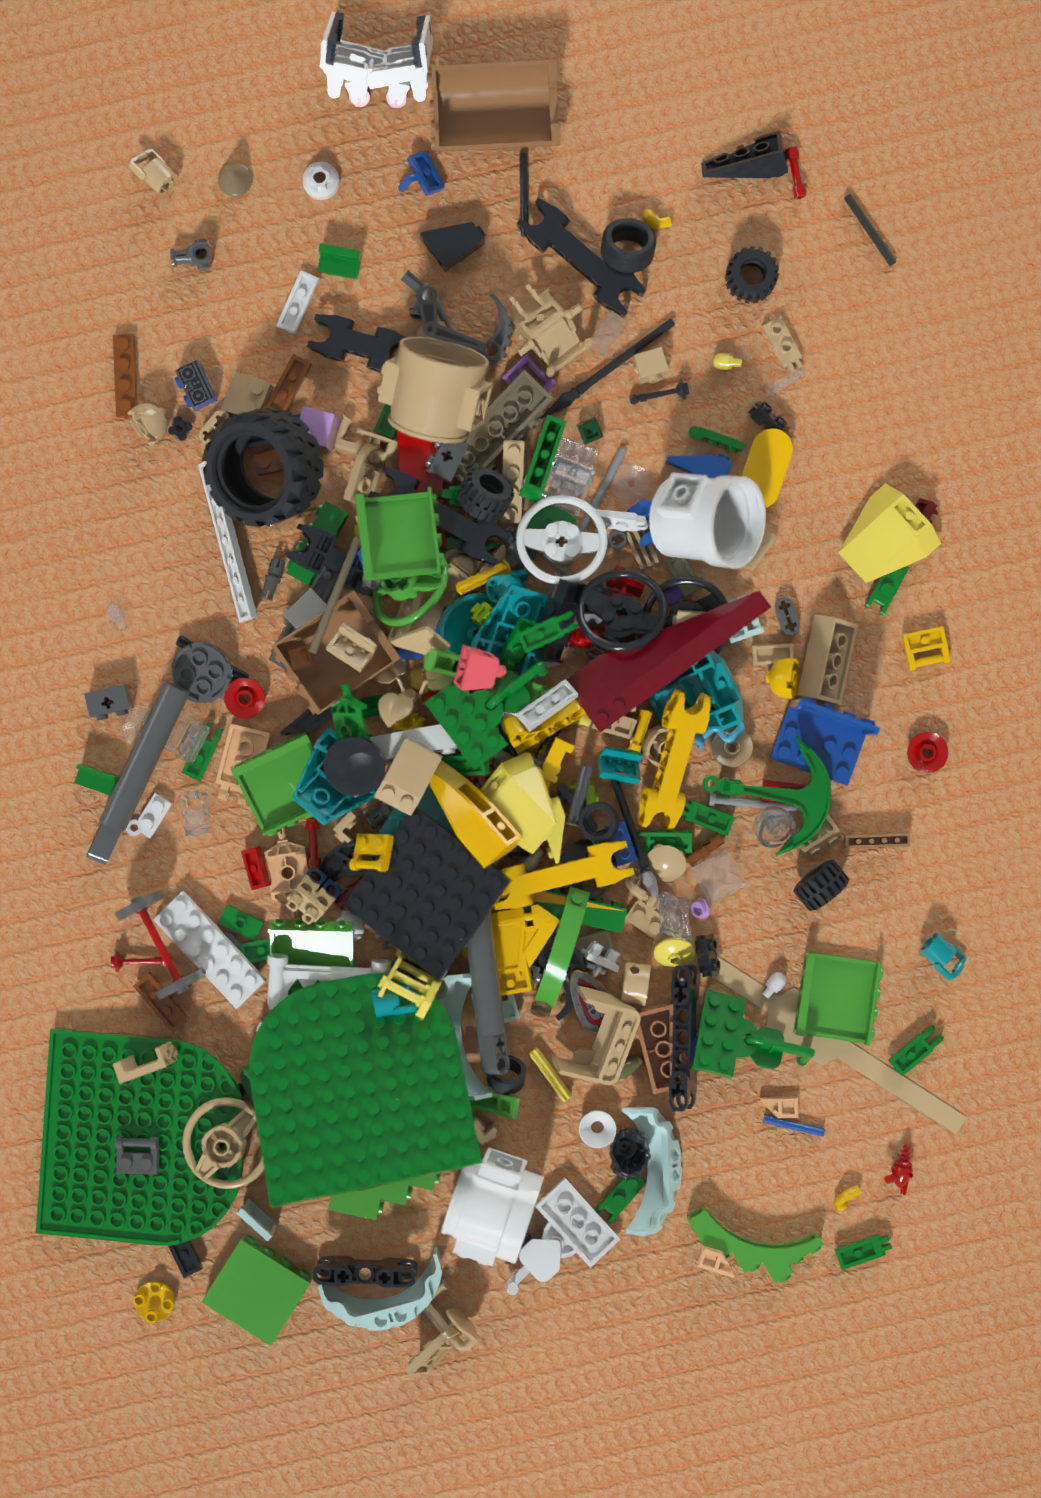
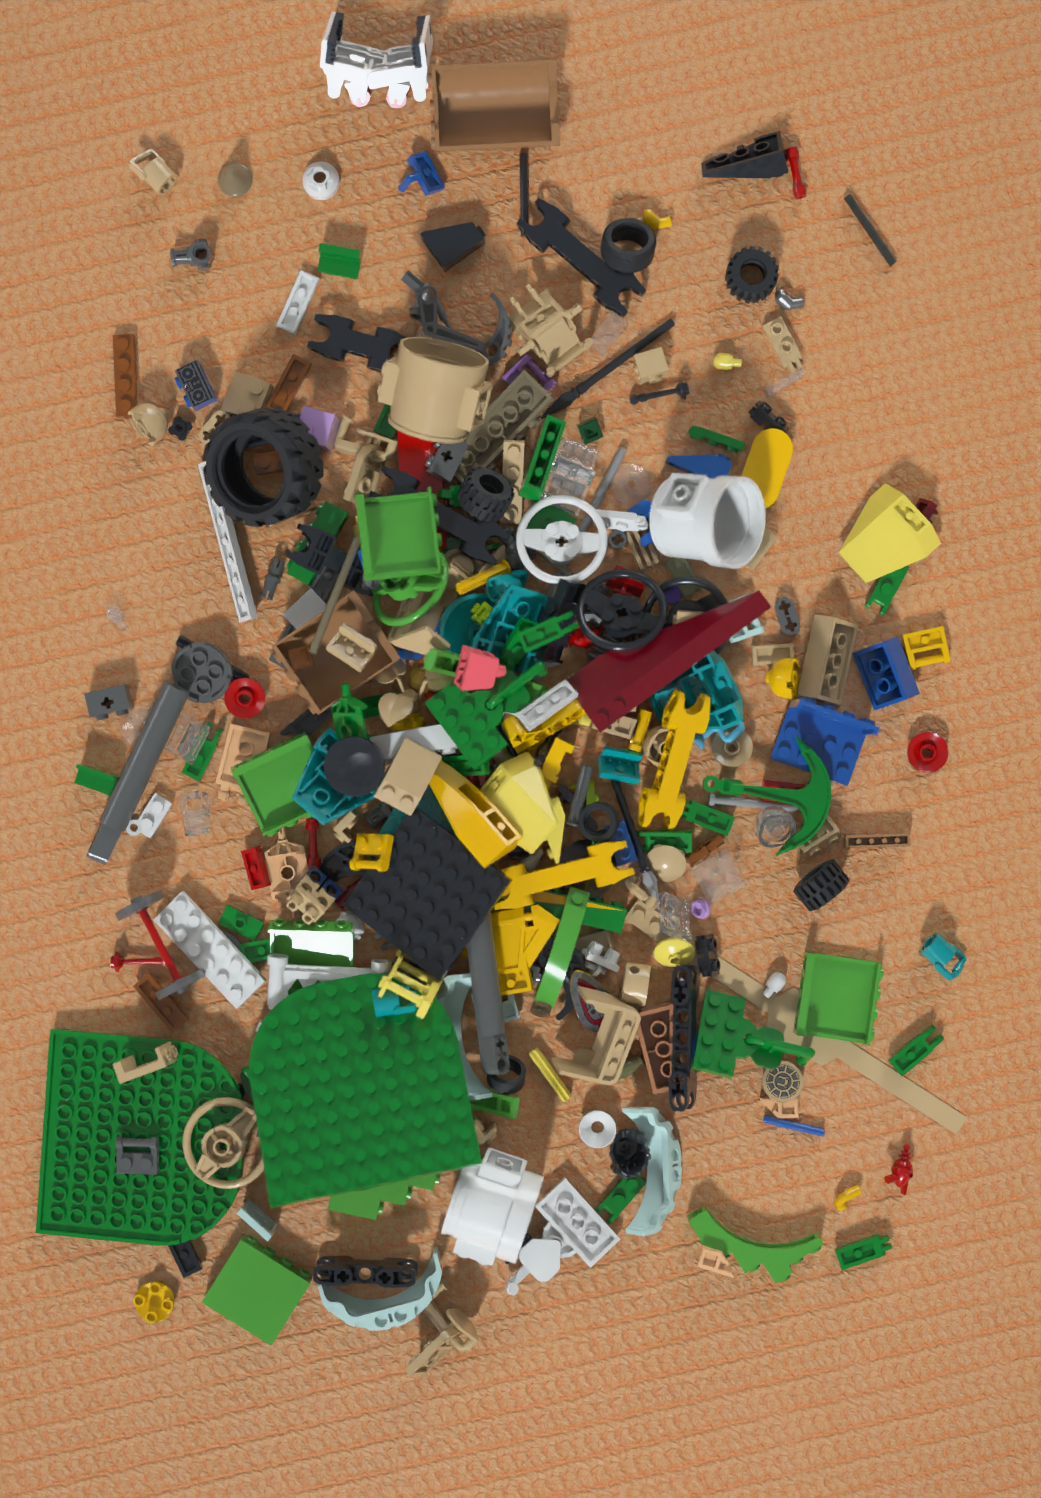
(782, 1082): none -> tile
(786, 302): none -> flat silver arm
(886, 673): none -> blue slope

